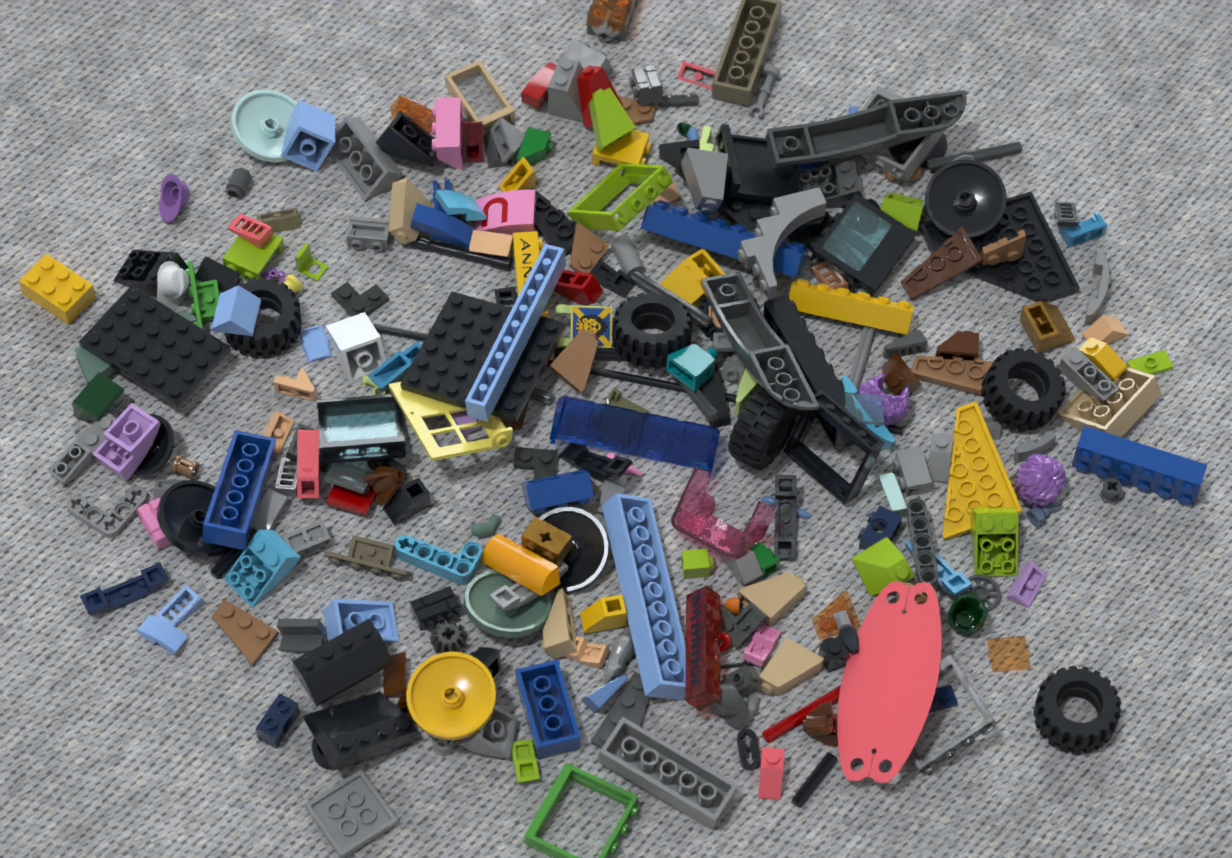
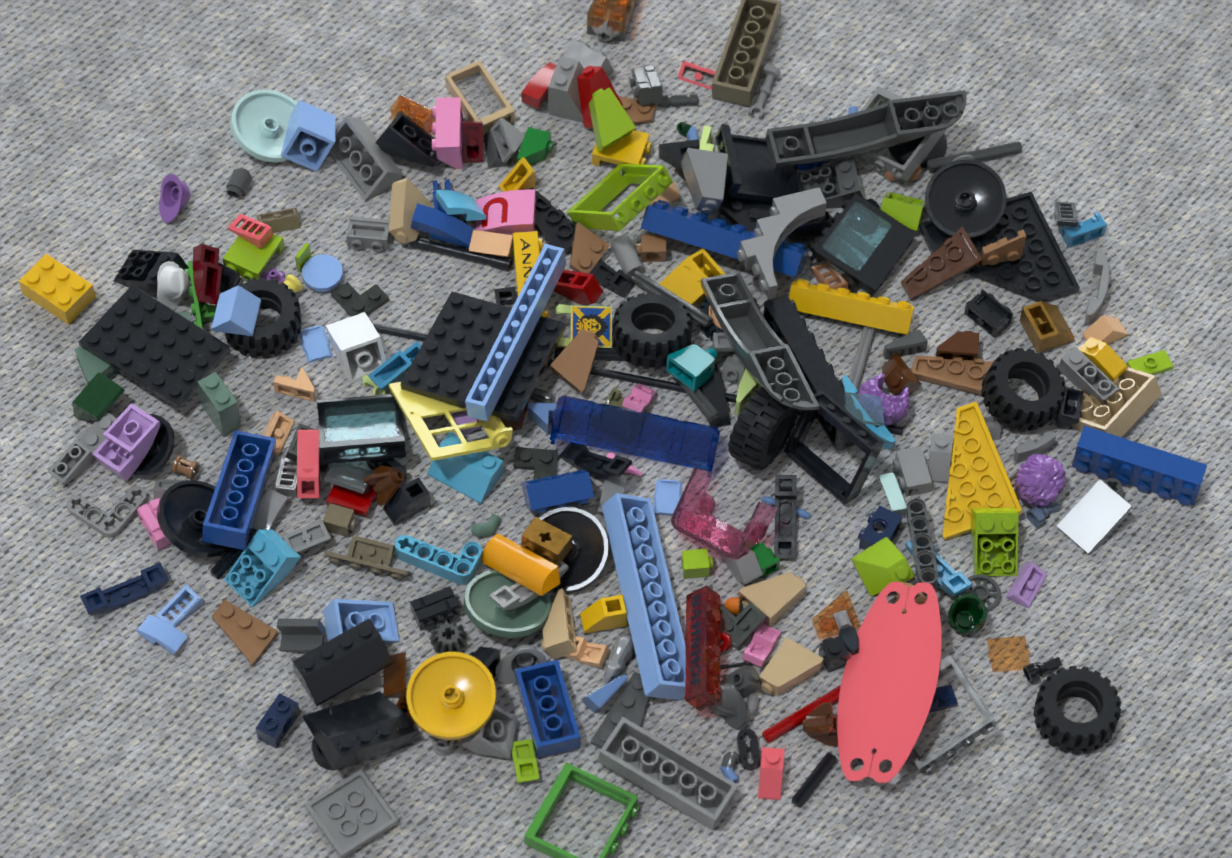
(206, 274): none -> dark red slope
(219, 404): none -> sand green brick
(322, 273): none -> light blue tile
(339, 520): none -> dark tan brick
(468, 474): none -> medium azure slope
(521, 656): none -> light grey piece
(541, 414): none -> medium blue slope
(639, 398): none -> bright pink slope
(652, 248): none -> medium nougat brick
(666, 496): none -> light blue piece
(727, 766): none -> arm
(988, 313): none -> black hinge
(1032, 672): none -> black piece
(1071, 407): none -> black slope
(1094, 516): none -> tile

